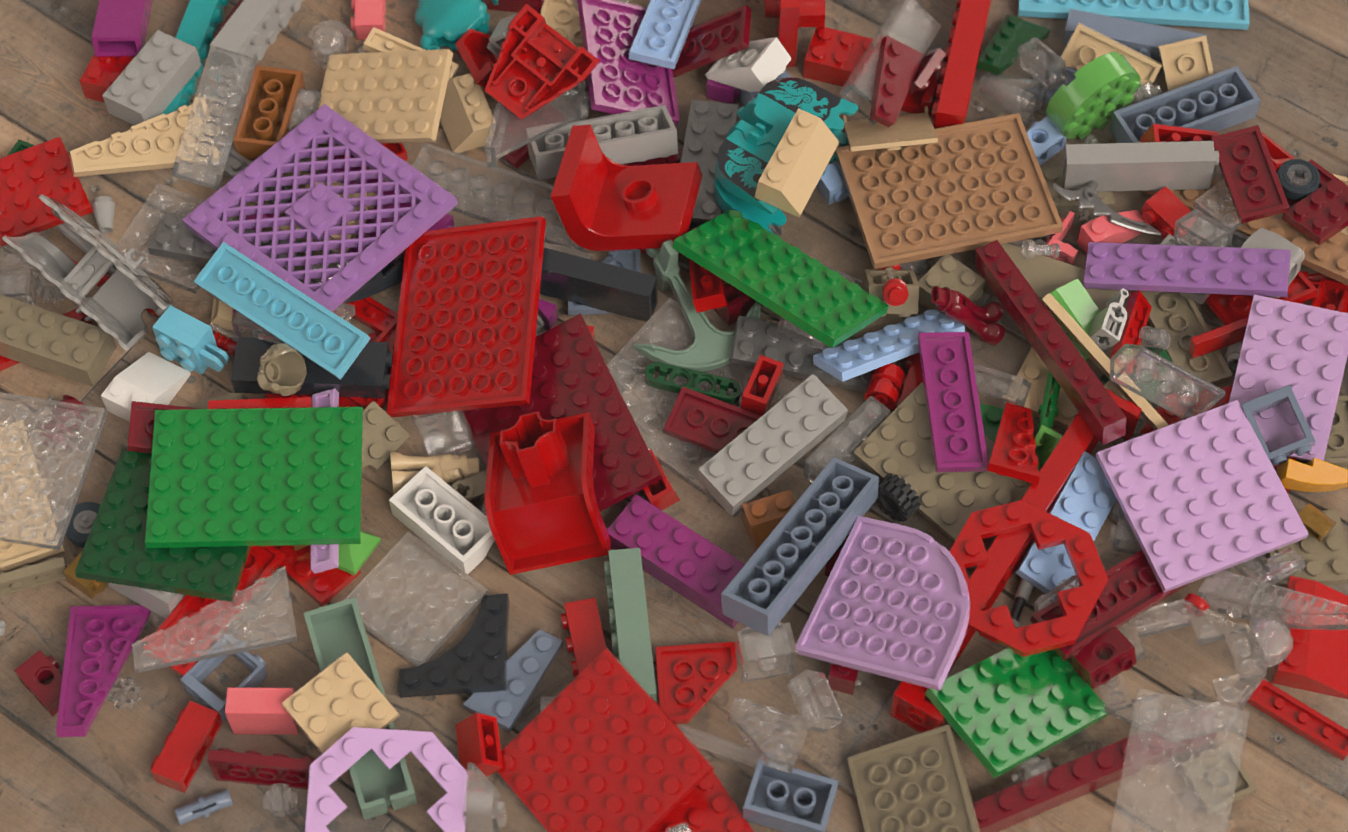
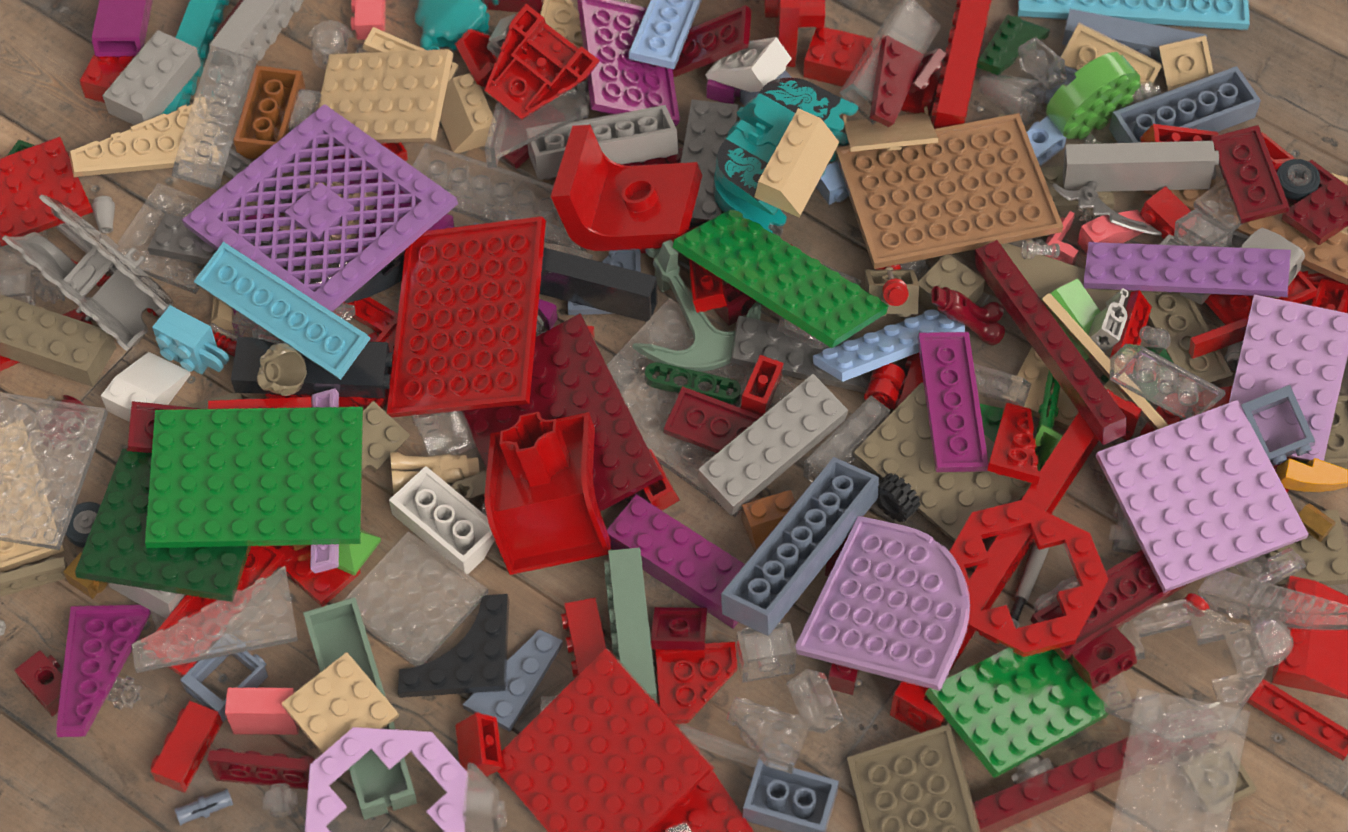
(679, 628): none -> dark red plate
(1082, 502): light blue plate -> none

